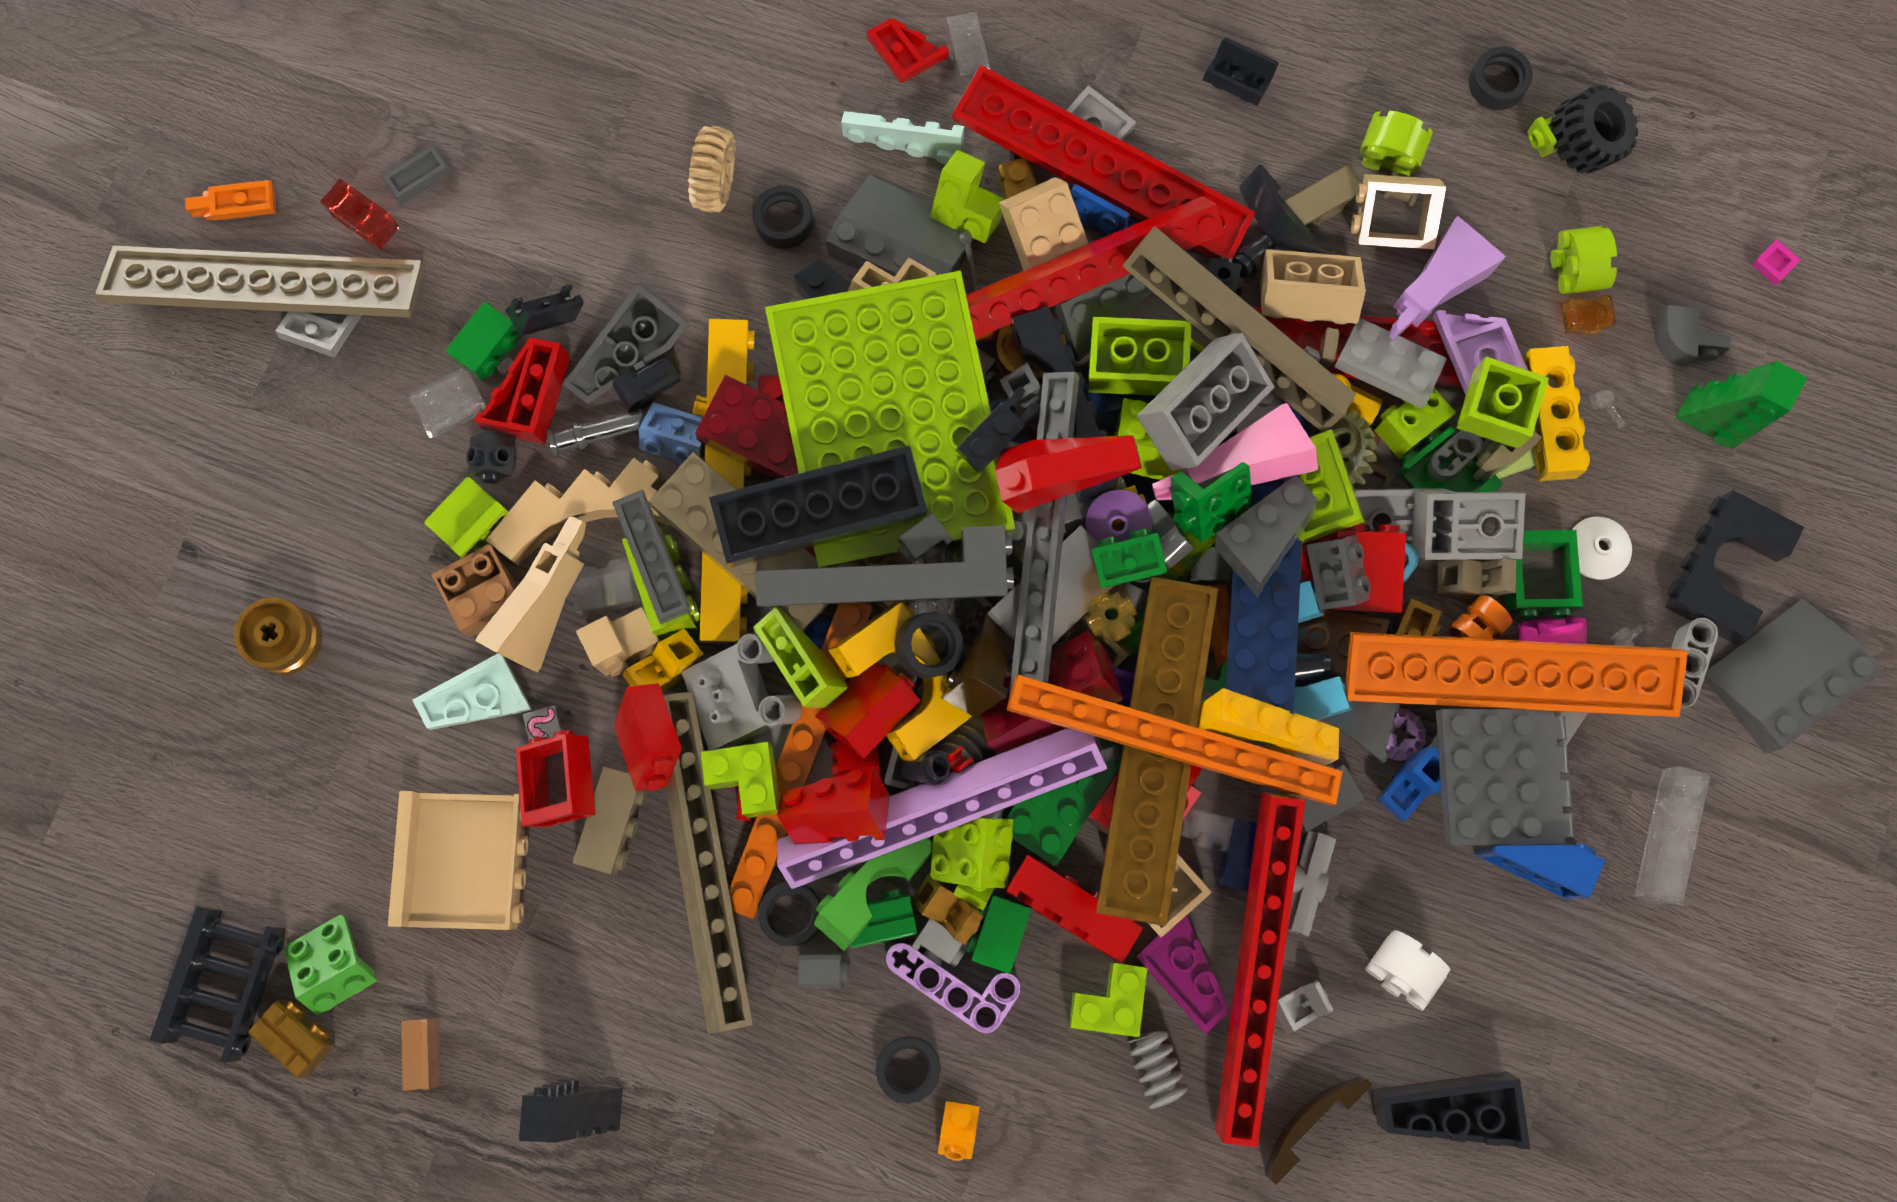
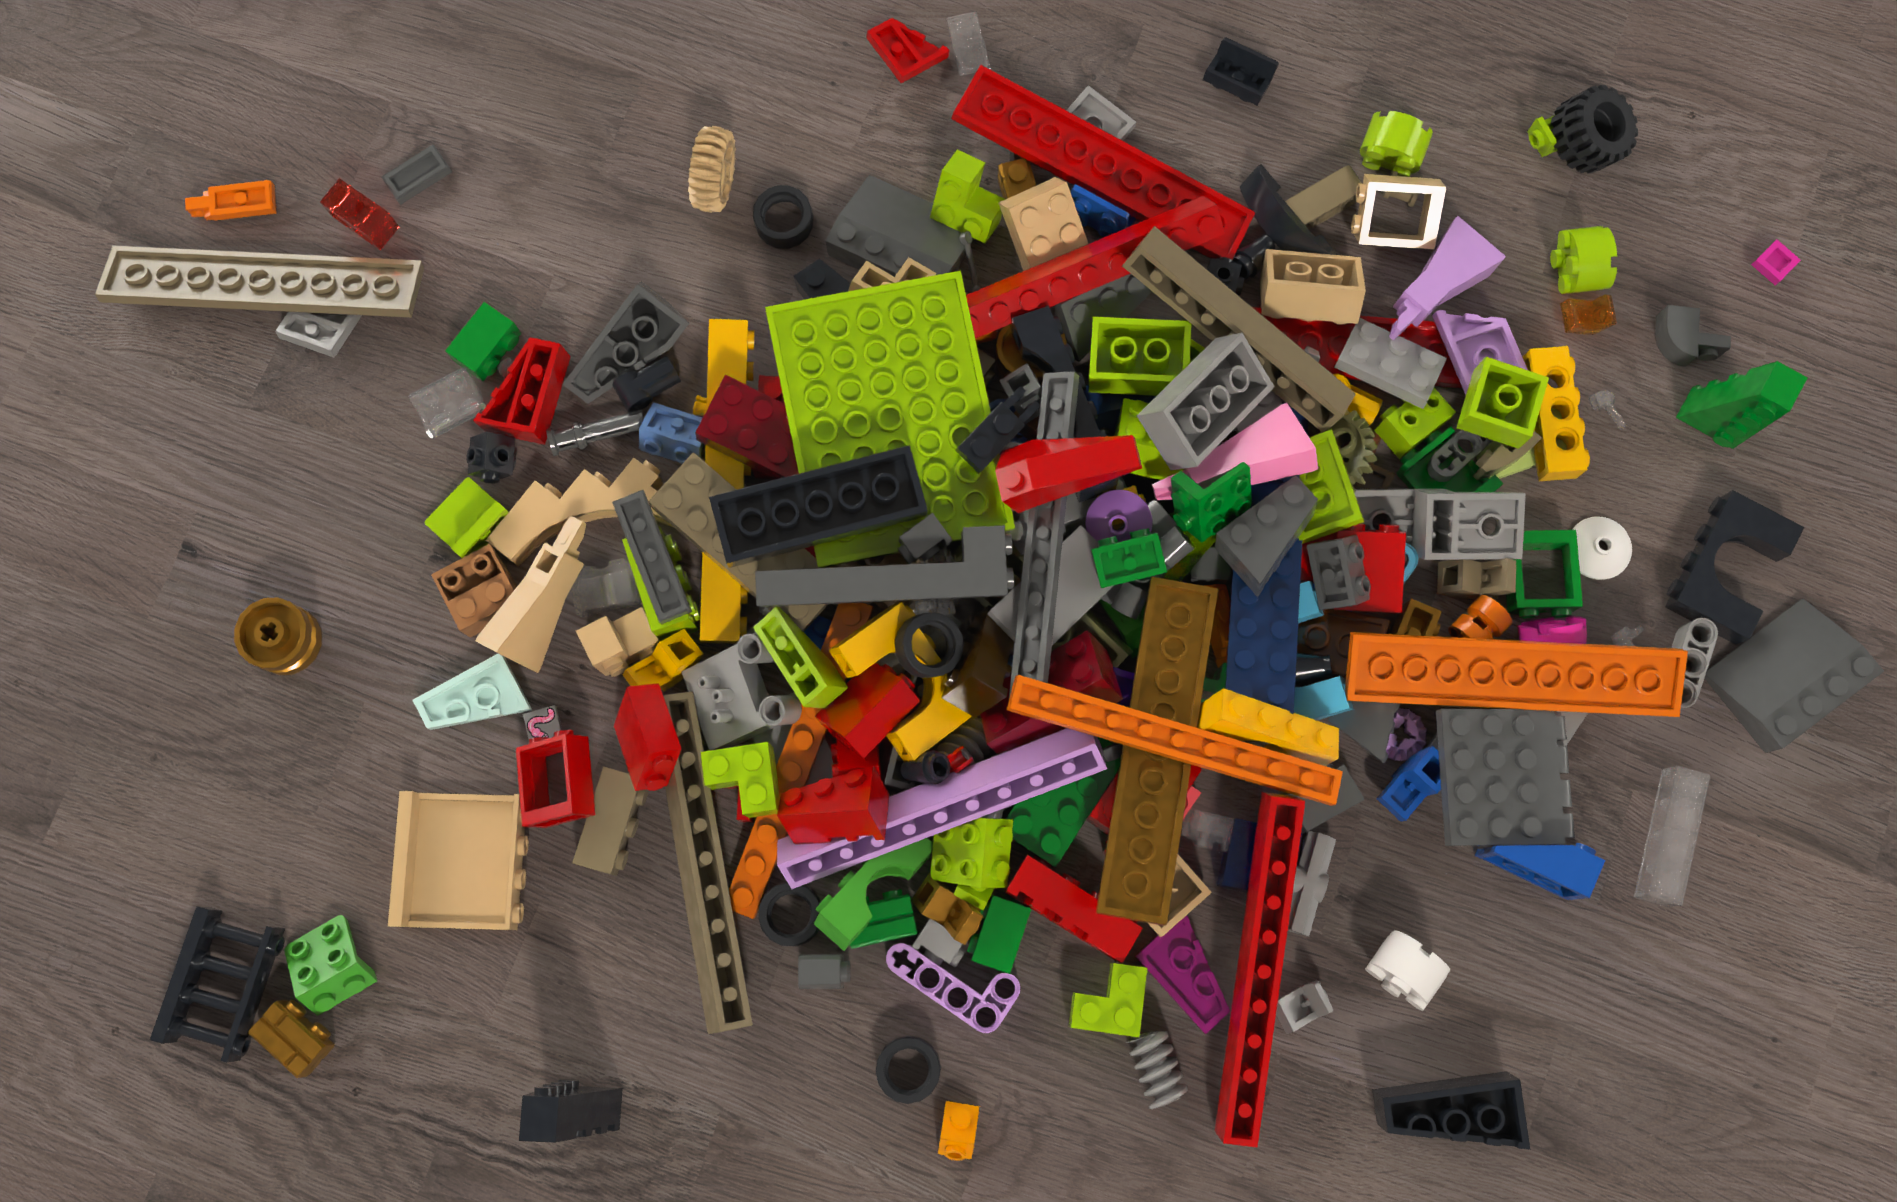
(420, 1054): medium nougat panel -> none
(544, 311): black hinge -> none
(904, 136): light aqua wing -> none
(1106, 628): clear yellow brick -> none
(1282, 1157): dark brown slope -> none
(1328, 347): dark tan tile -> none
(1510, 59): black tyre -> none

